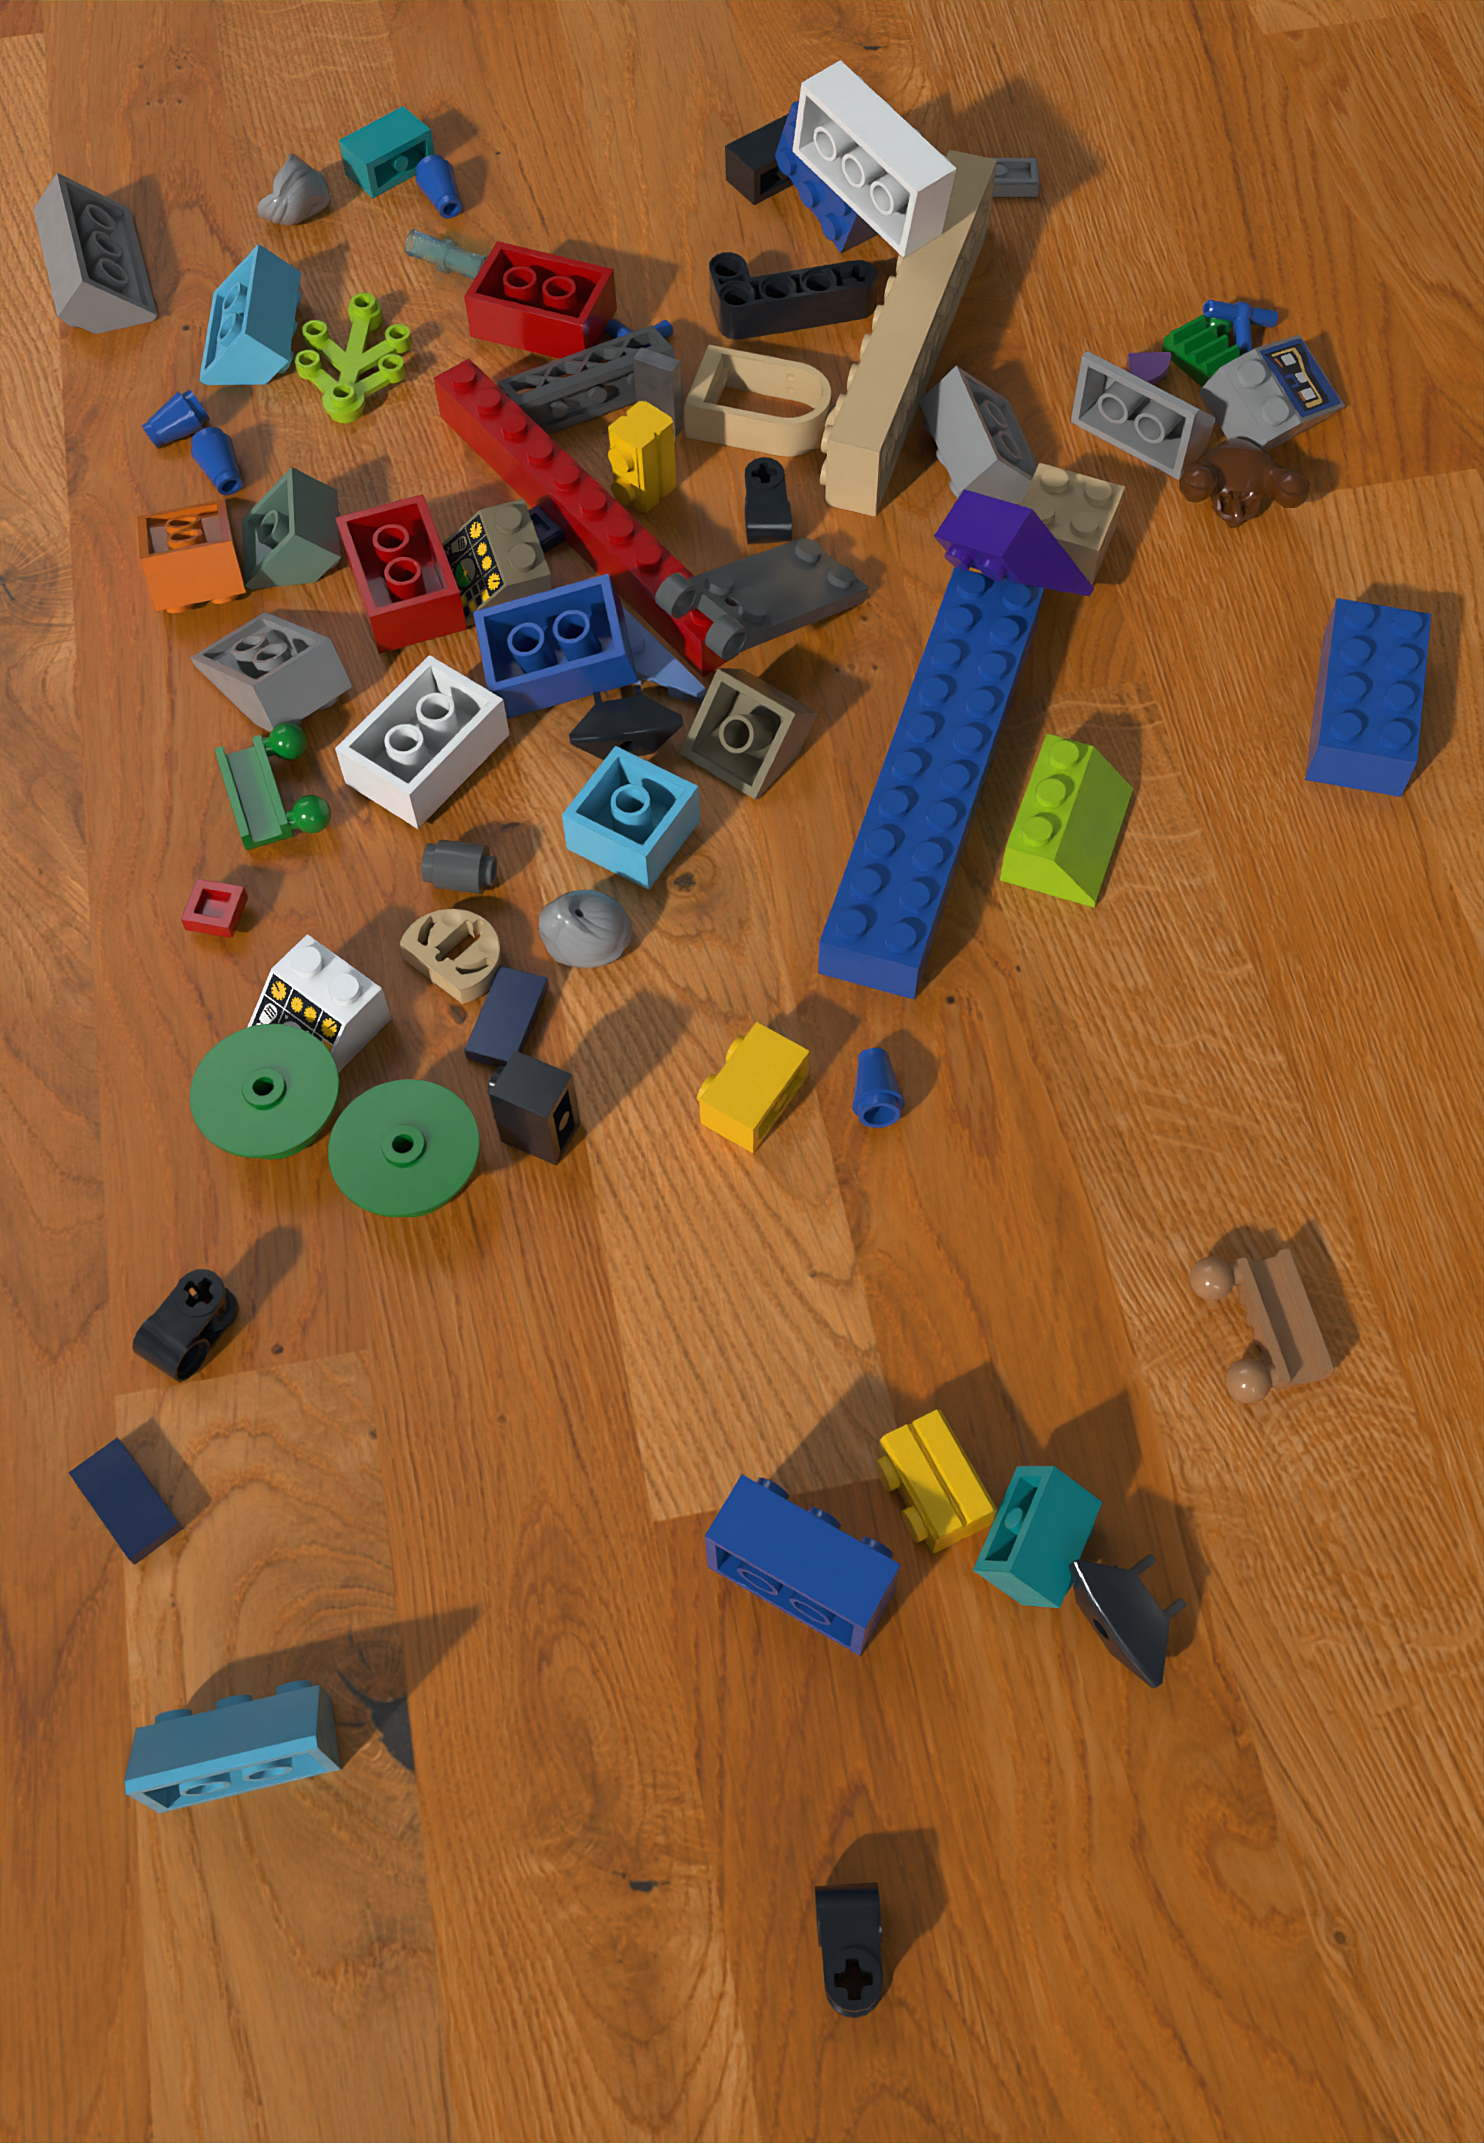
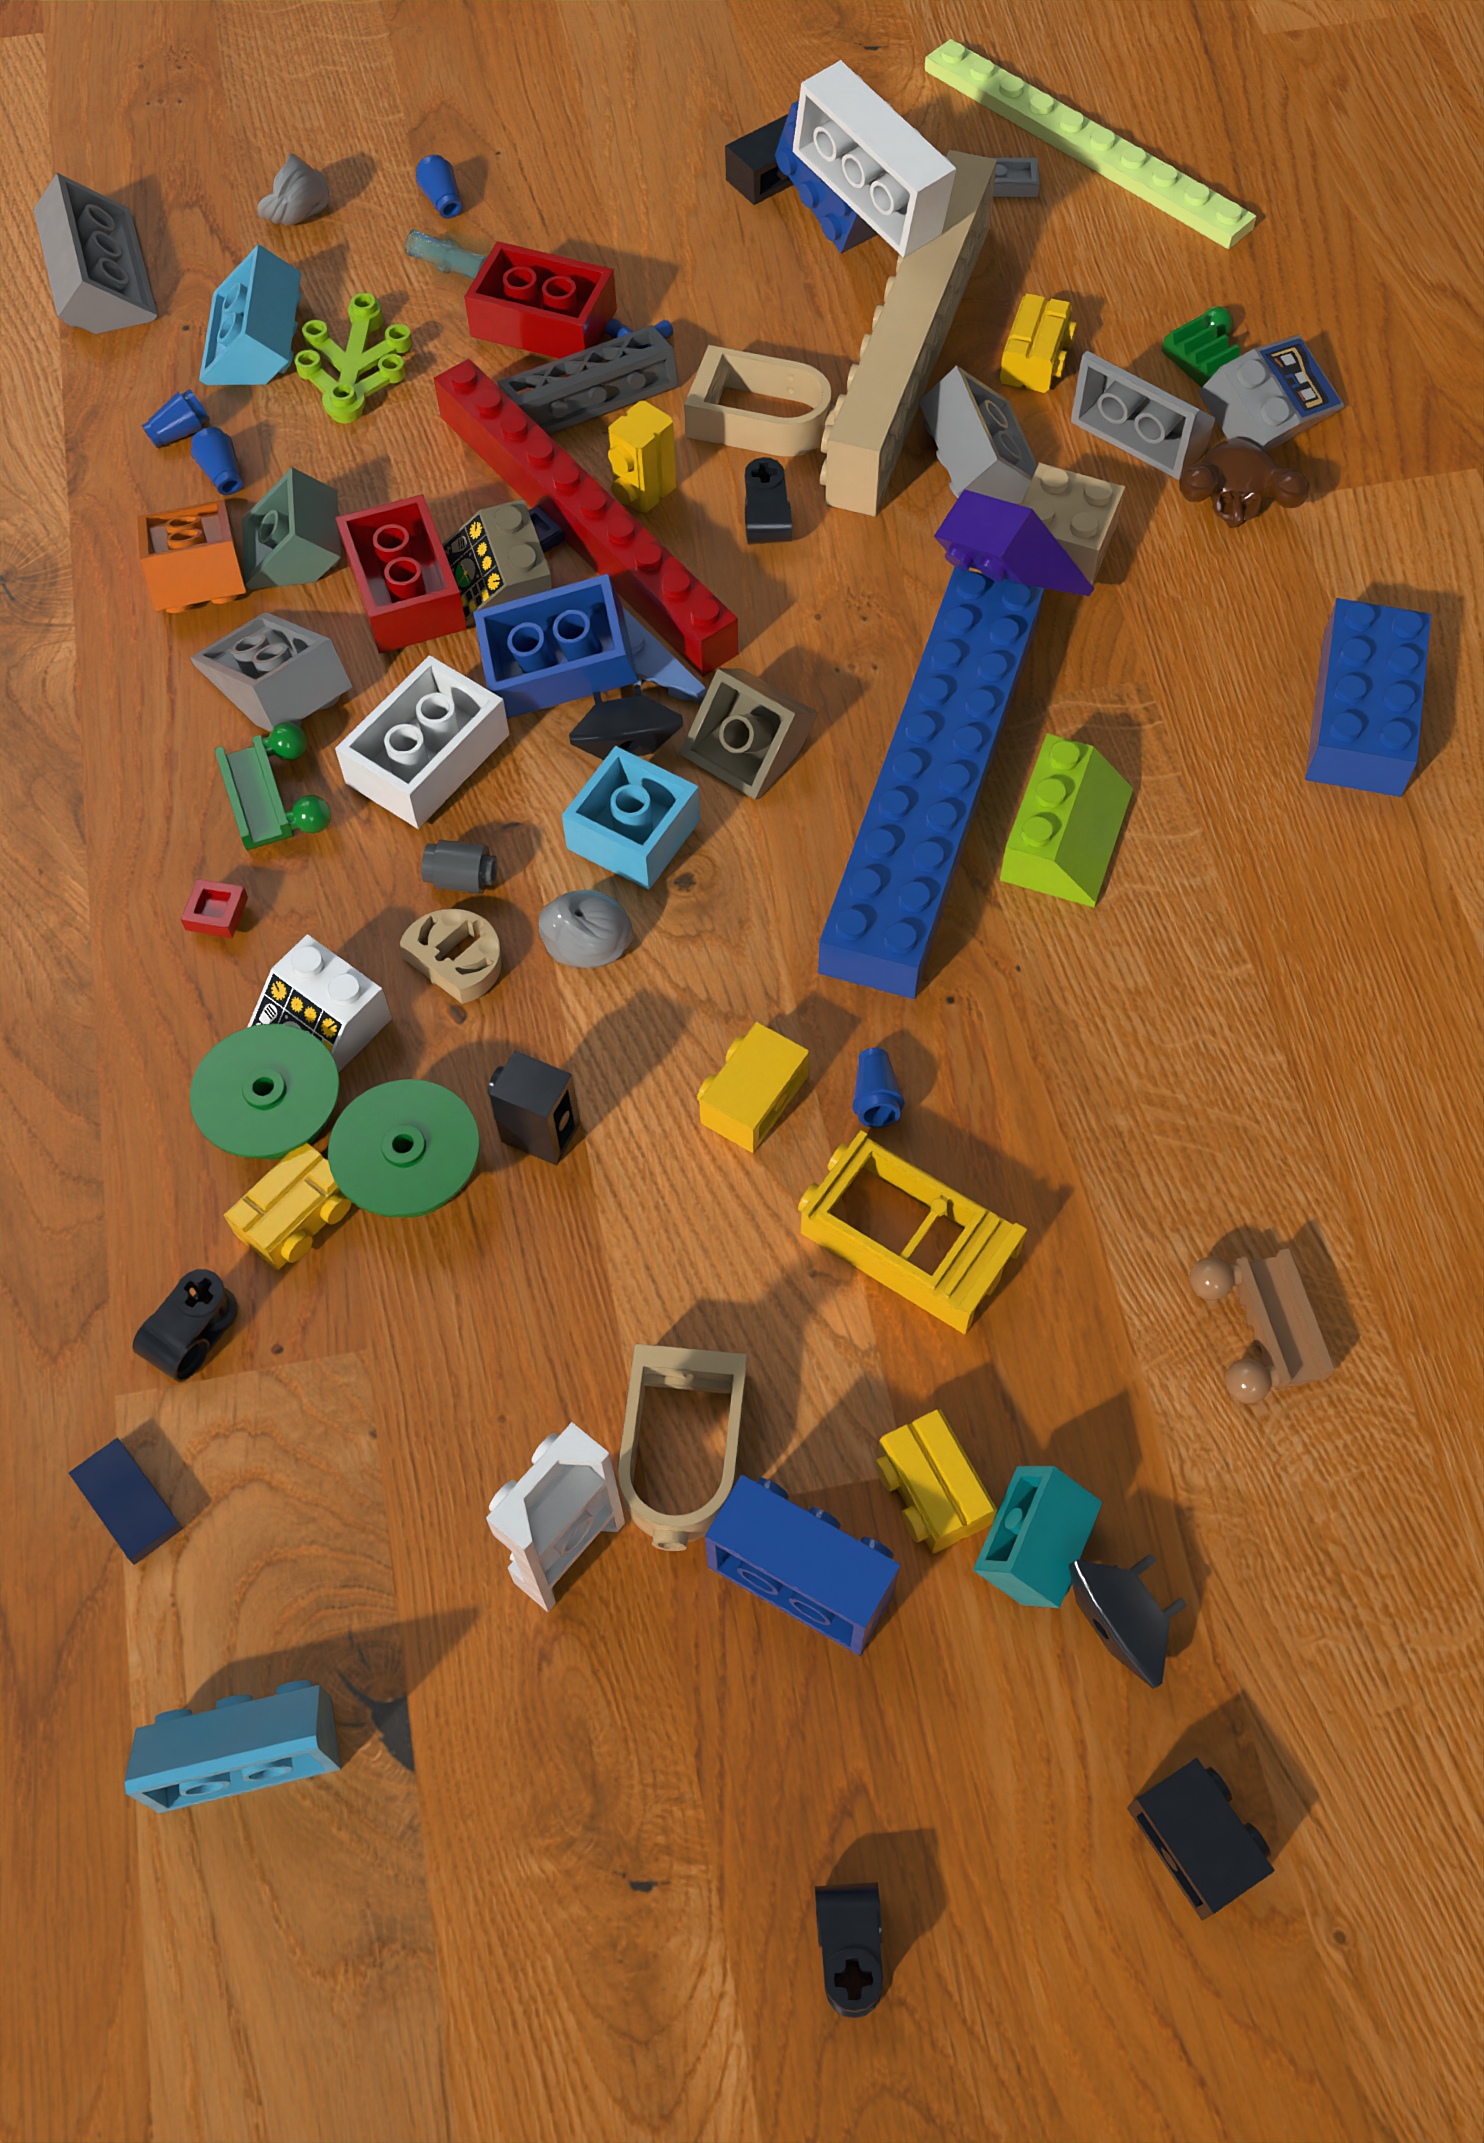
(288, 1207): none -> yellow brick
(386, 151): teal brick -> none
(506, 1016): dark blue tile -> none
(555, 1510): none -> white piece
(659, 384): flat silver tile -> none
(689, 1371): none -> tan window
(764, 595): dark grey hinge -> none
(789, 299): black beam -> none
(968, 1269): none -> yellow door
(1037, 343): none -> yellow brick
(1091, 144): none -> yellowish green plate
(1149, 365): medium lavender tile -> none
(1202, 1837): none -> black brick
(1242, 317): blue piece -> none

